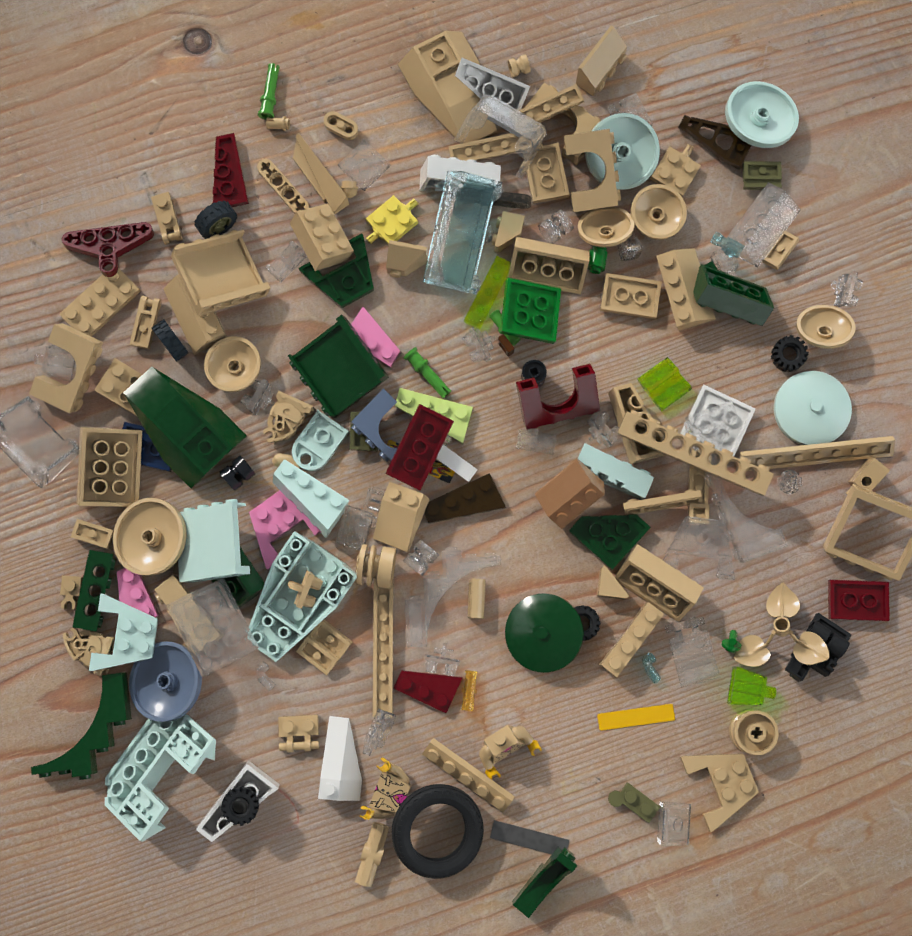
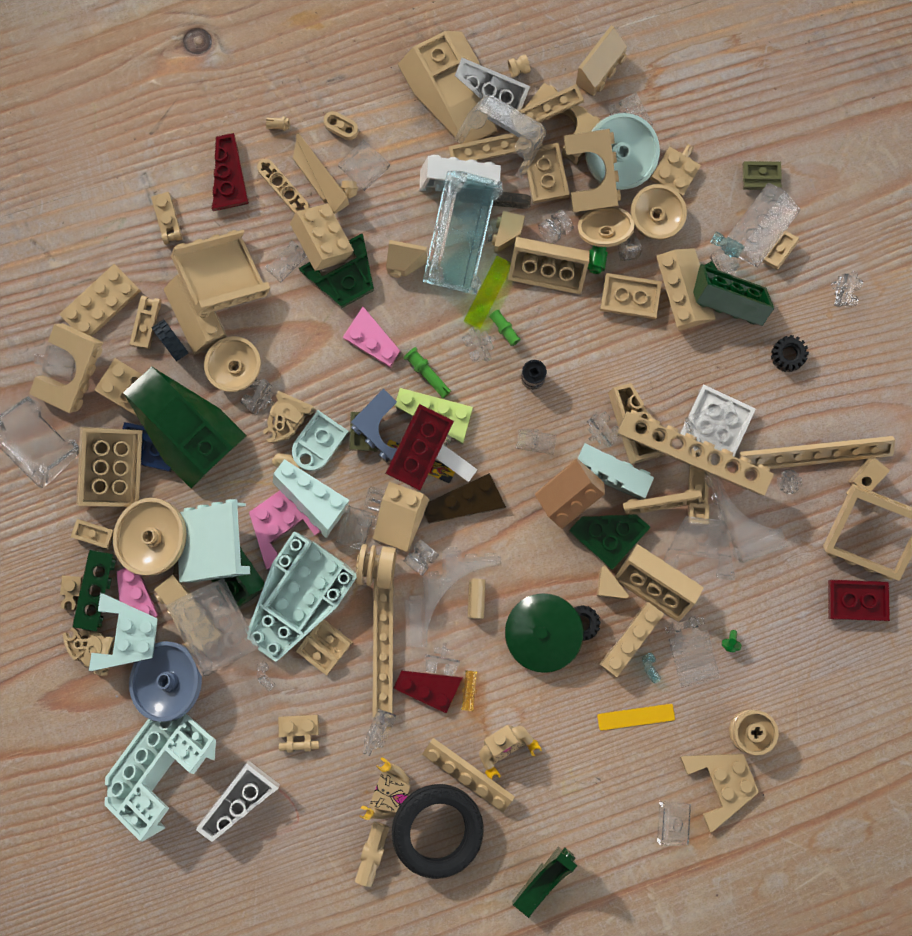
(81, 758): dark green arch -> none
(117, 242): dark red beam -> none
(215, 219): black wheel -> none
(240, 818): black tyre -> none
(242, 467): black wheel -> none
(268, 99): bright green pin -> none
(302, 598): tan hips -> none
(338, 368): dark green panel -> none
(340, 767): white wedge -> none
(392, 220): light yellow plate -> none
(505, 345): reddish brown tile -> none
(527, 838): flat silver sticker -> none
(530, 311): green plate -> none
(581, 402): dark red arch -> none
(634, 801): olive hinge -> none
(664, 384): clear neon green slope -> none
(733, 156): dark brown plate -> none
(748, 688): clear neon green torso -> none
(761, 114): light aqua dish -> none
(782, 604): tan plant -> none
(812, 408): light aqua dish -> none
(825, 326): tan dish -> none
(836, 641): black plate -> none

